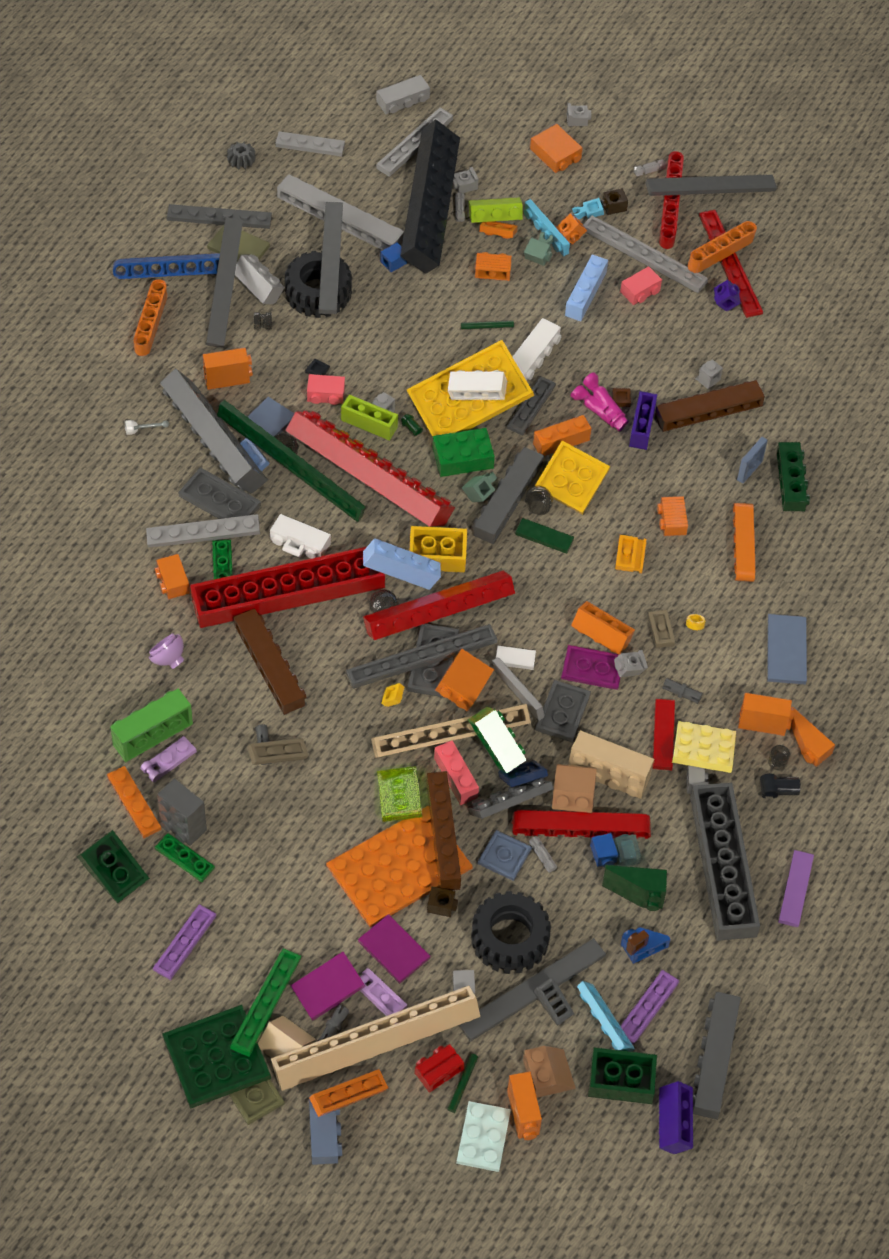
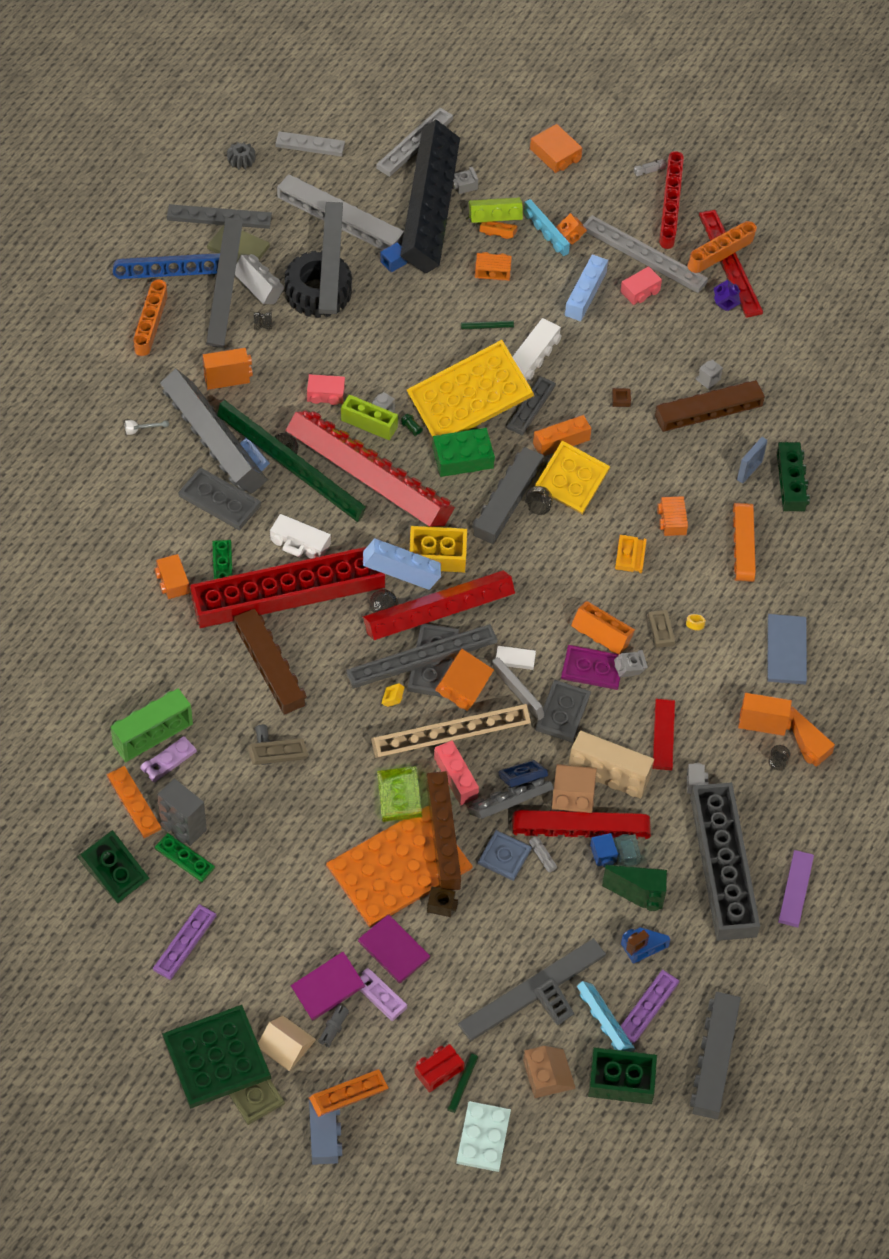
(168, 651): lavender piece -> none
(203, 531): light grey plate -> none
(265, 1002): green tile -> none
(271, 416): sand blue tile -> none
(317, 368): black tile -> none
(375, 1038): tan brick -> none
(403, 94): light grey brick -> none
(460, 207): light grey axle -> none
(462, 979): light grey brick -> none
(477, 385): white brick -> none
(479, 487): sand green brick -> none
(497, 739): brick -> none
(505, 955): black tyre -> none
(524, 1105): orange brick -> none
(539, 250): sand green brick -> none
(544, 535): dark green tile -> none
(578, 115): light grey brick -> none
(589, 208): medium azure plate -> none
(600, 402): dark pink piece -> none
(614, 201): dark brown brick -> none
(643, 420): dark purple brick -> none
(676, 1117): dark purple brick -> none
(682, 690): dark grey pin -> none
(704, 746): light yellow plate -> none
(710, 185): dark grey tile -> none
(774, 786): black piece -> none

